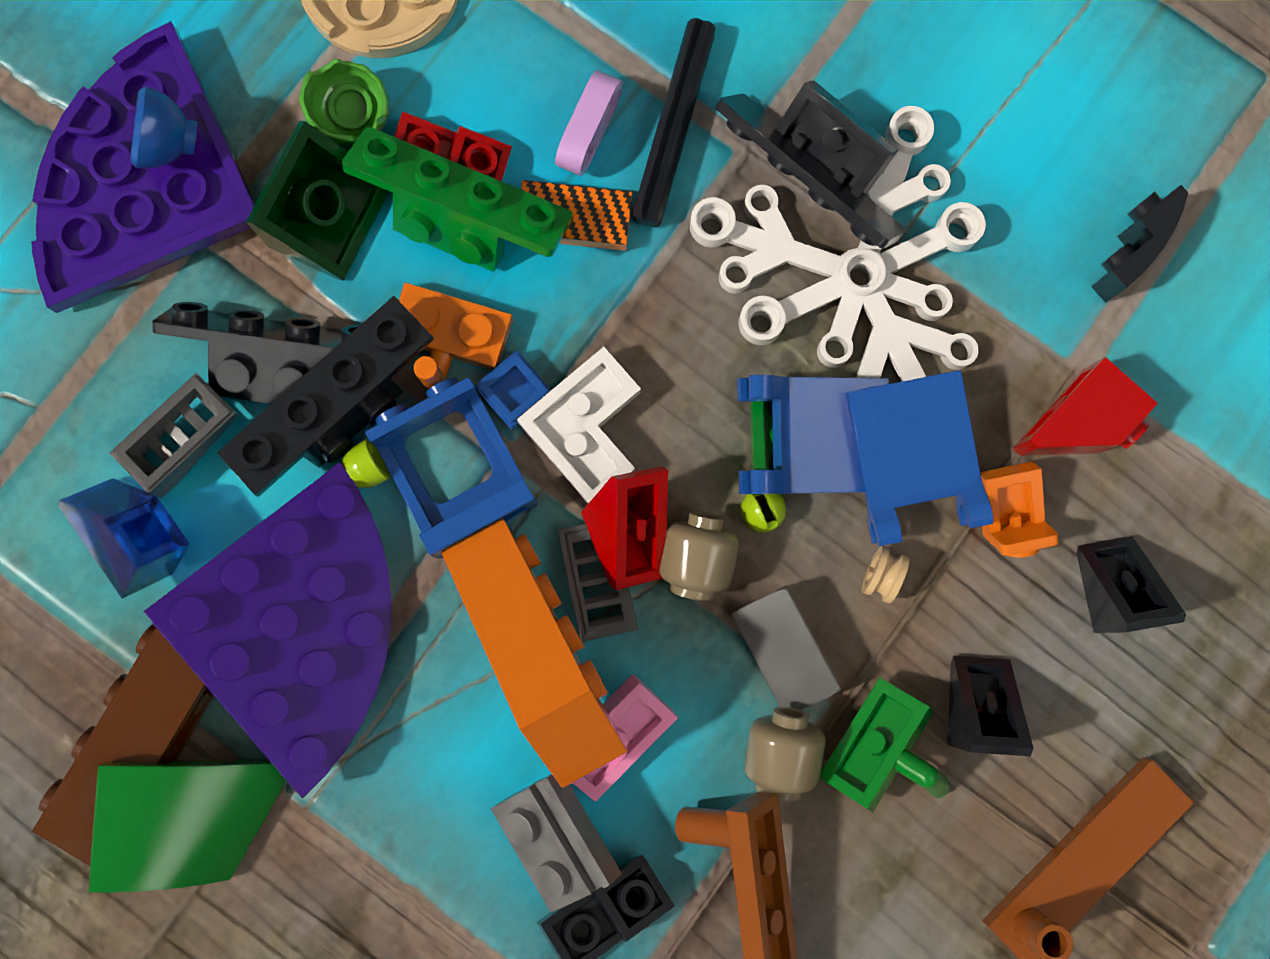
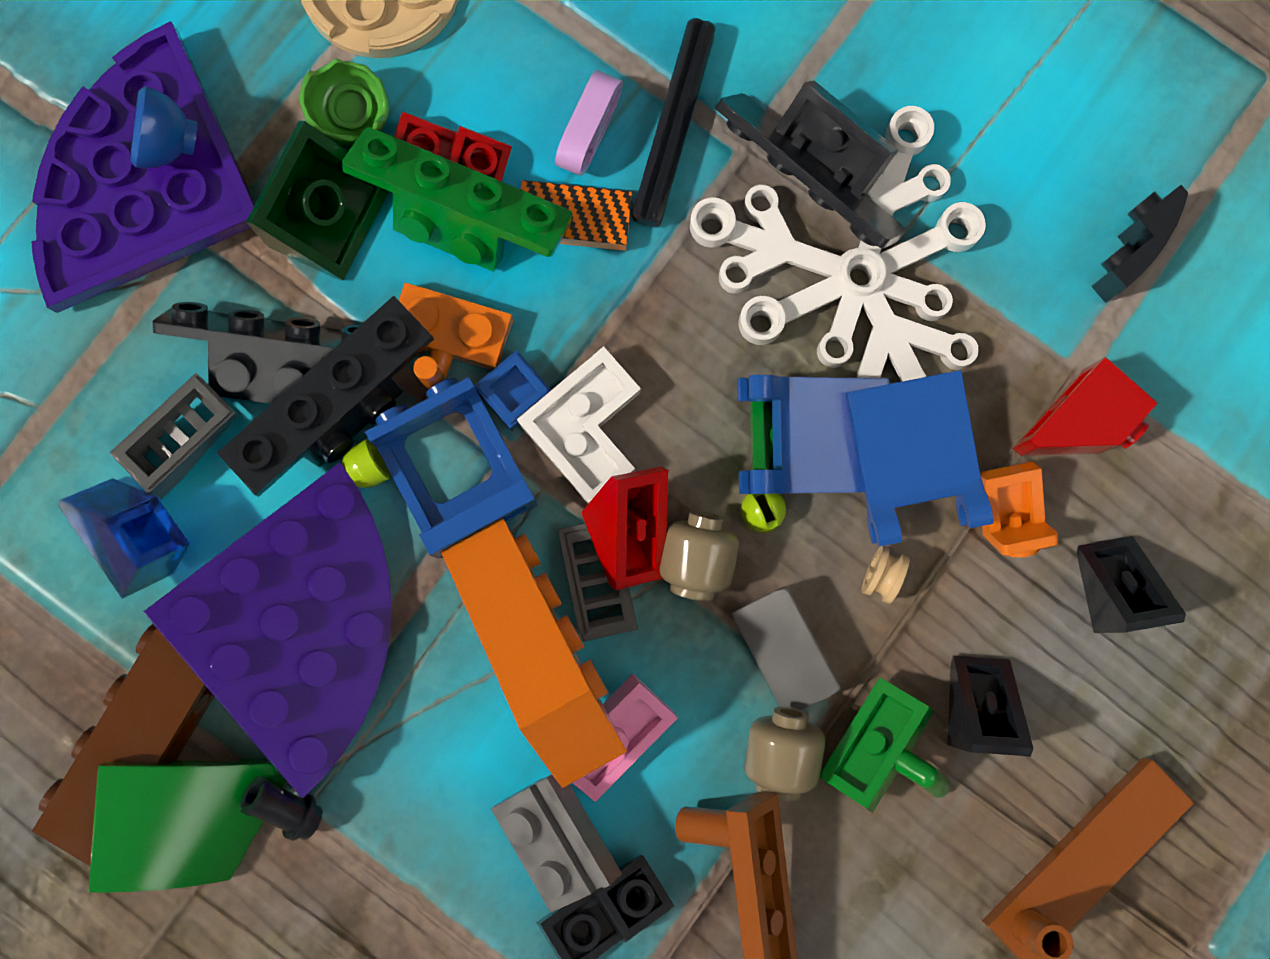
(282, 809): none -> black pin

